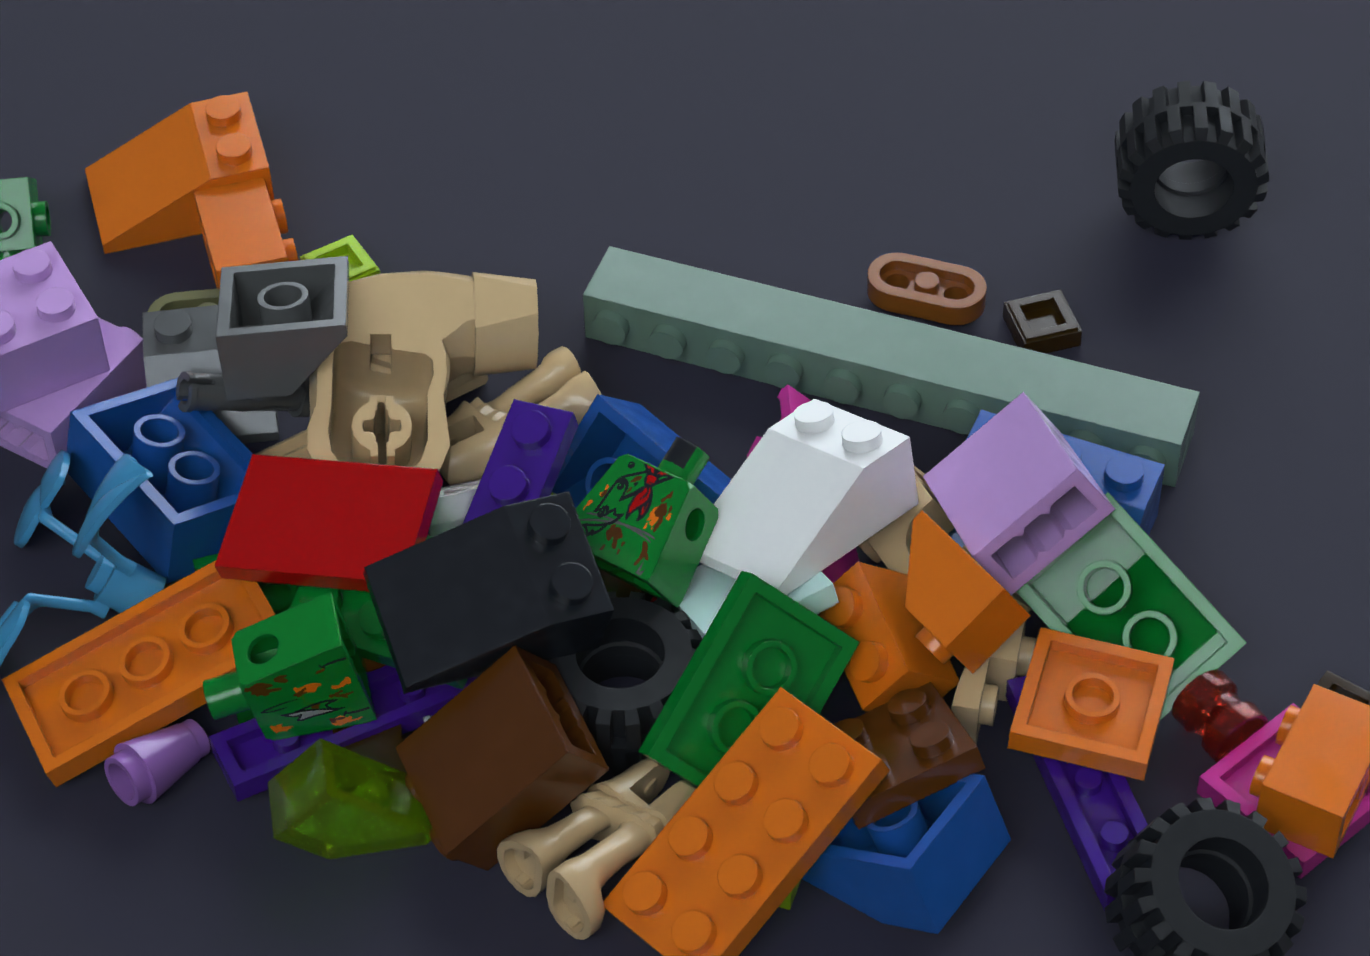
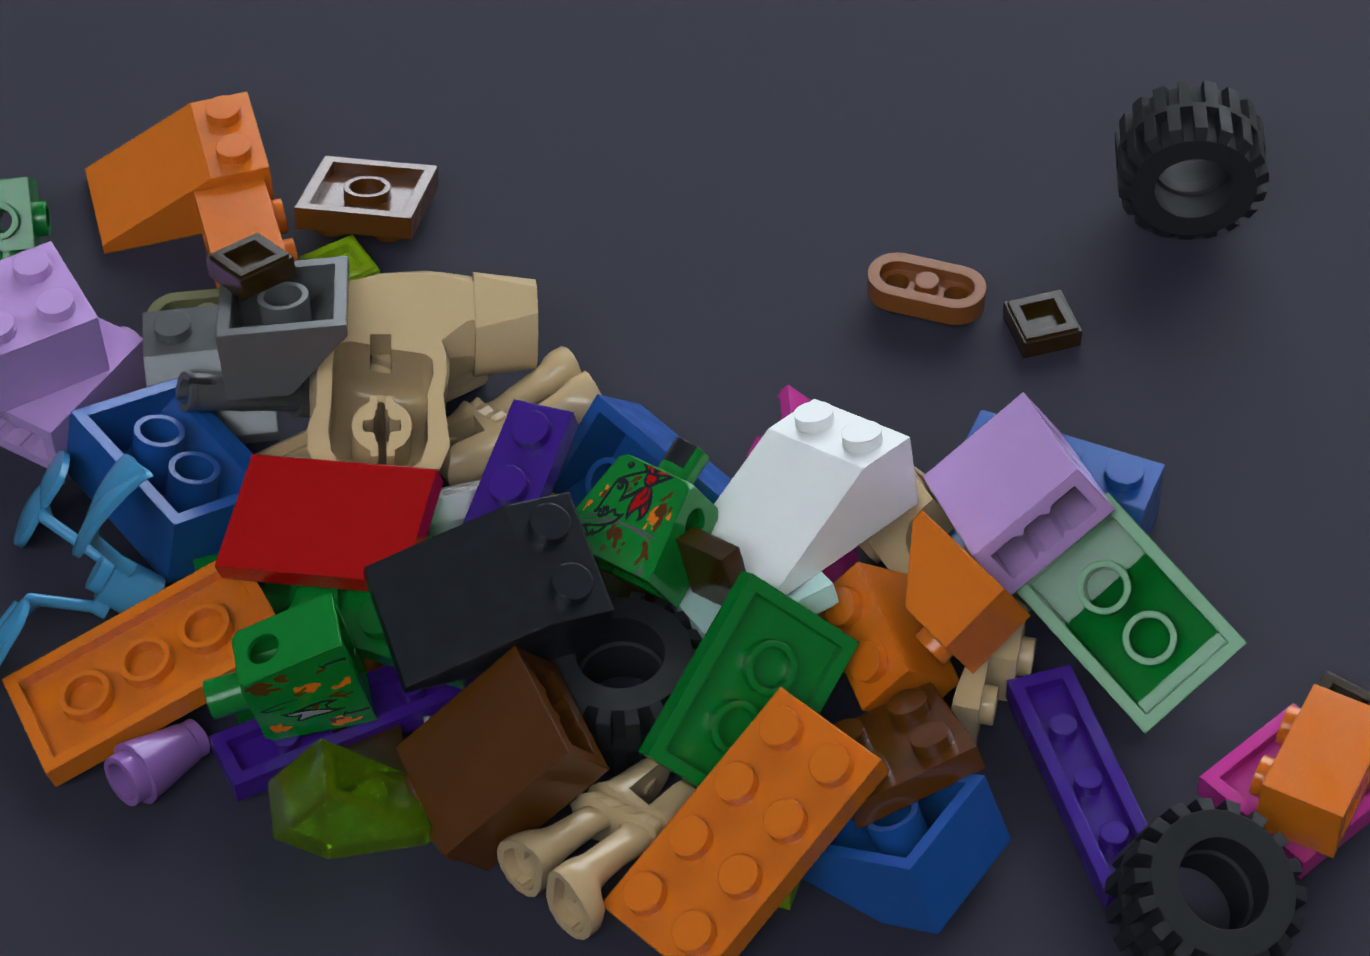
(250, 266): none -> dark brown tile
(366, 198): none -> reddish brown plate
(710, 564): none -> dark brown tile
(875, 357): sand green brick -> none
(1091, 703): orange plate -> none
(1216, 713): clear red wheel -> none

